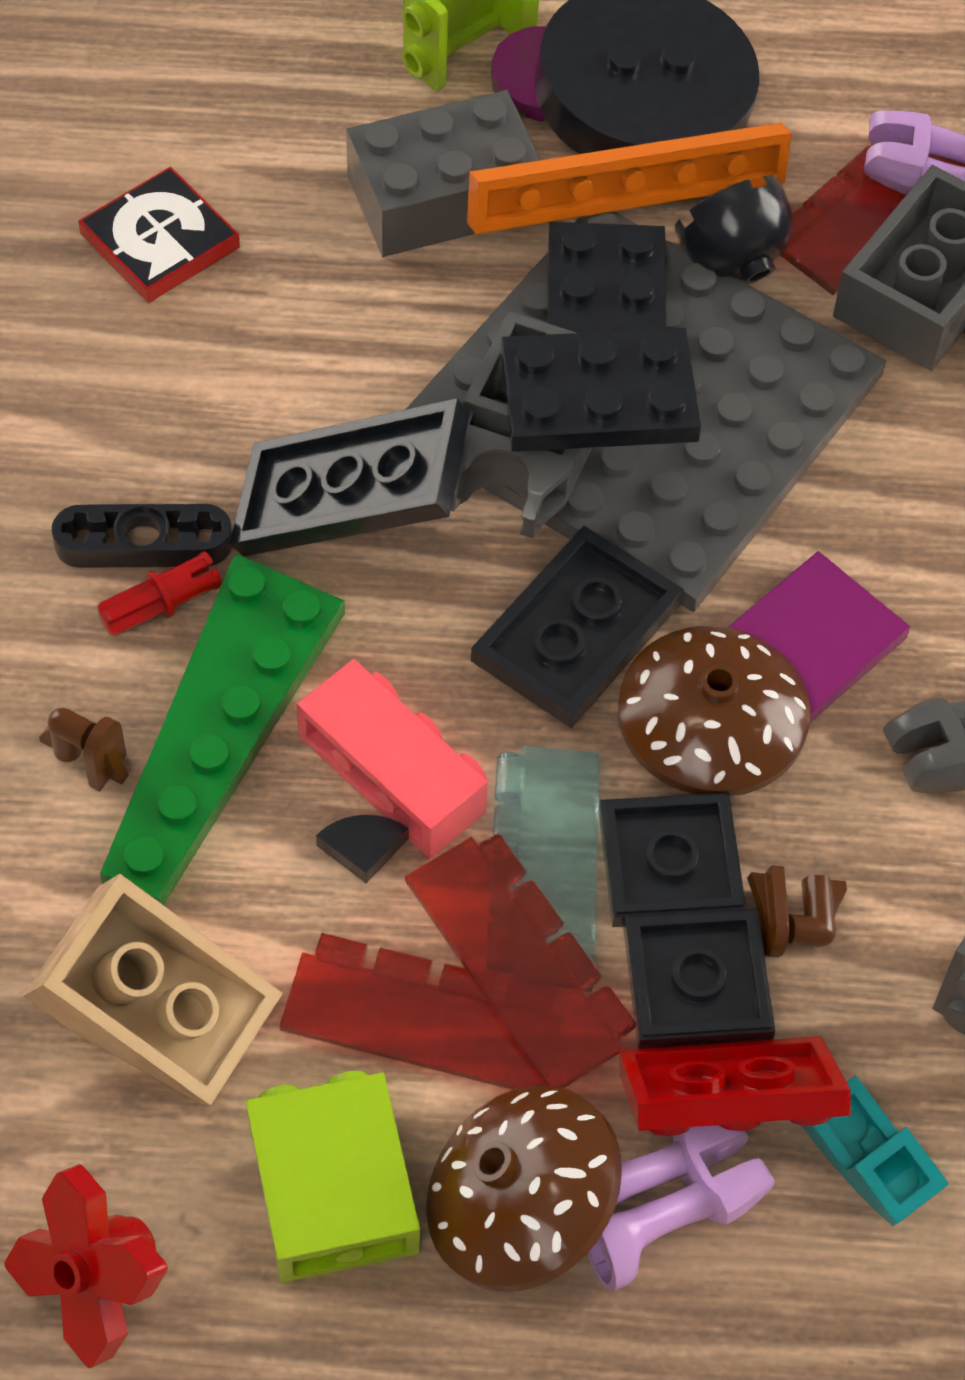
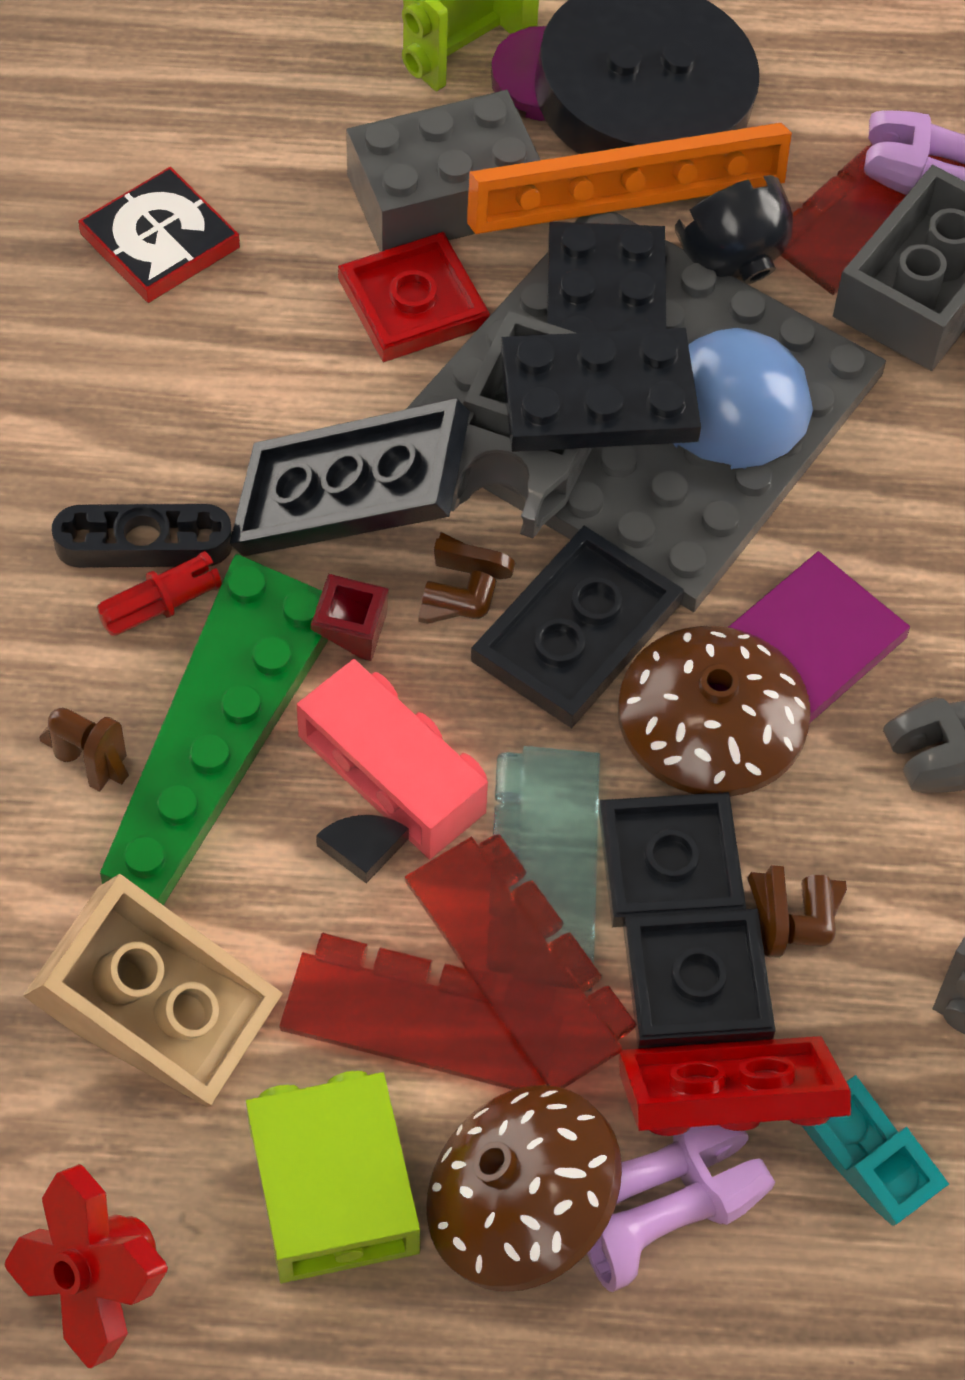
(351, 614): none -> dark red slope
(413, 296): none -> red tile
(474, 602): none -> reddish brown piece
(748, 398): none -> medium blue cylinder

